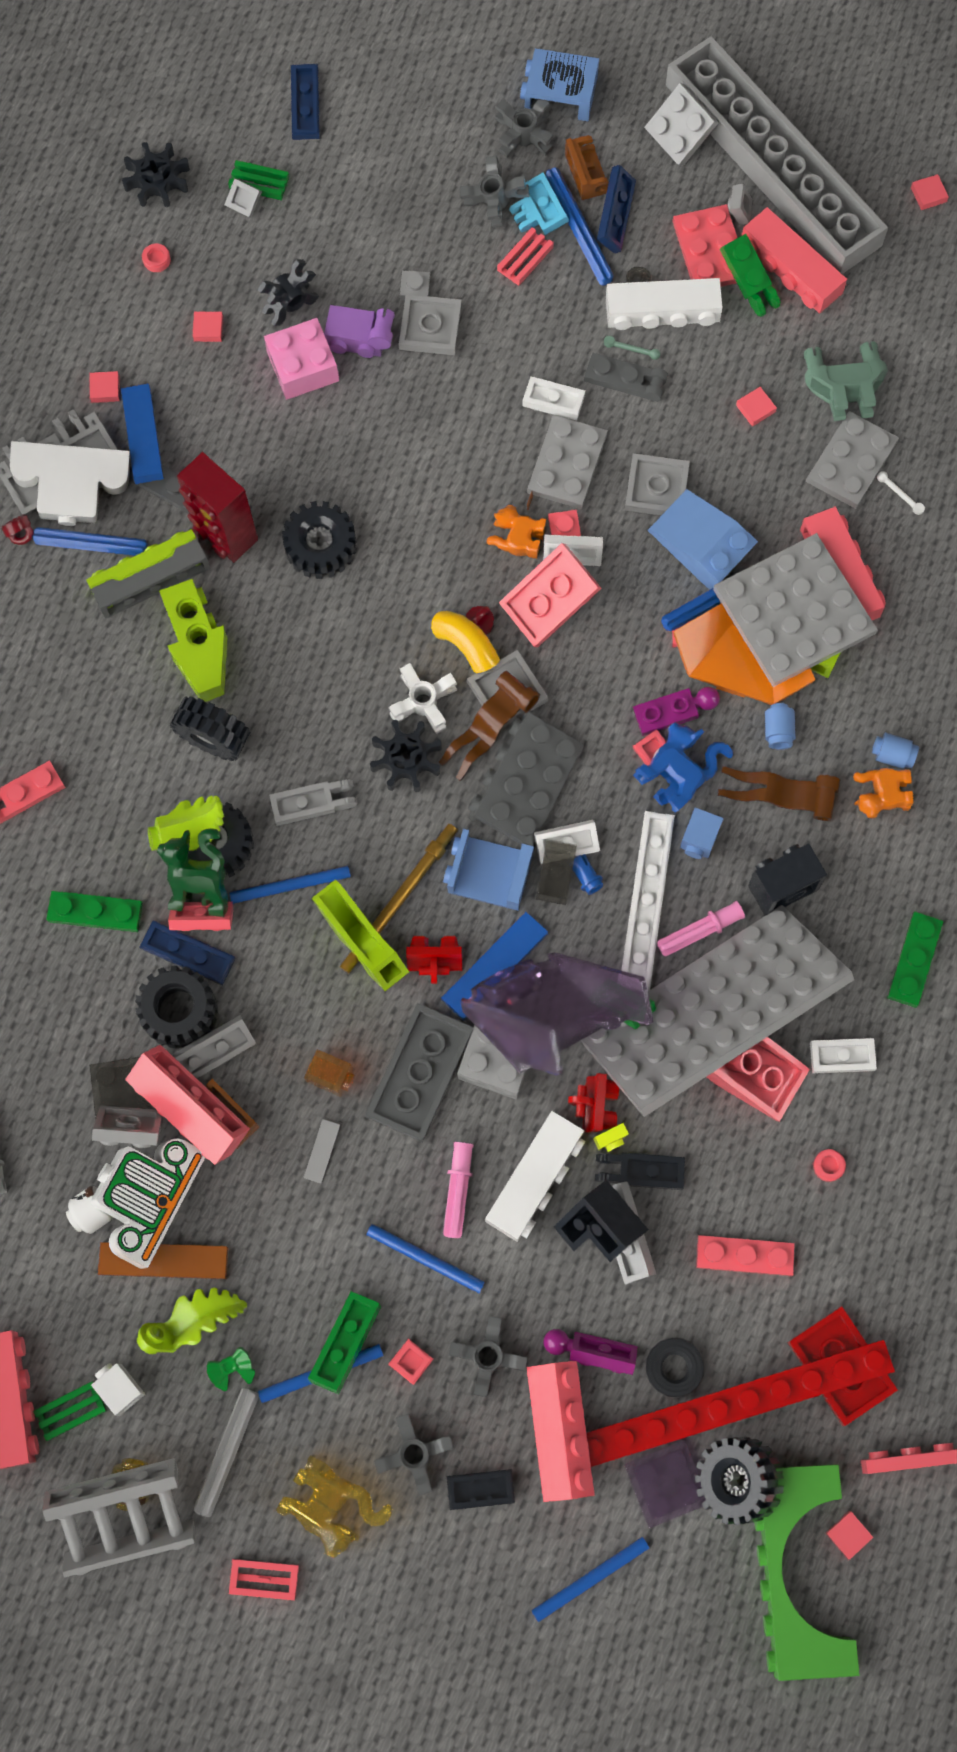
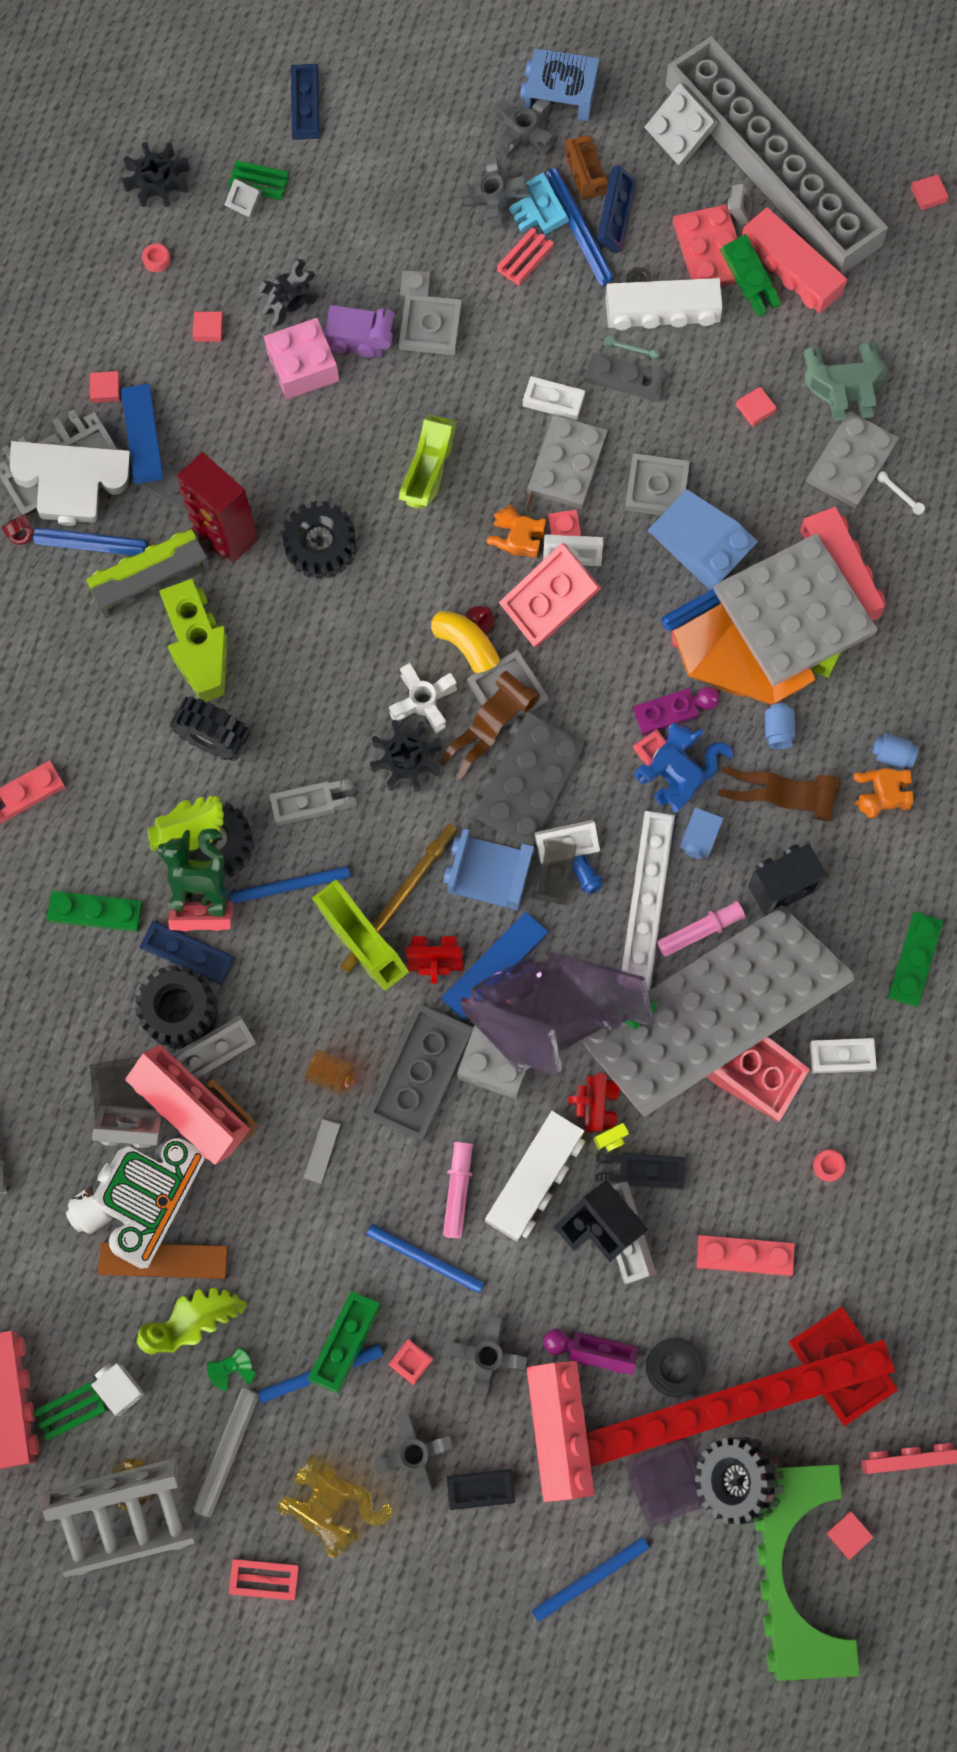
(426, 469): none -> lime arch

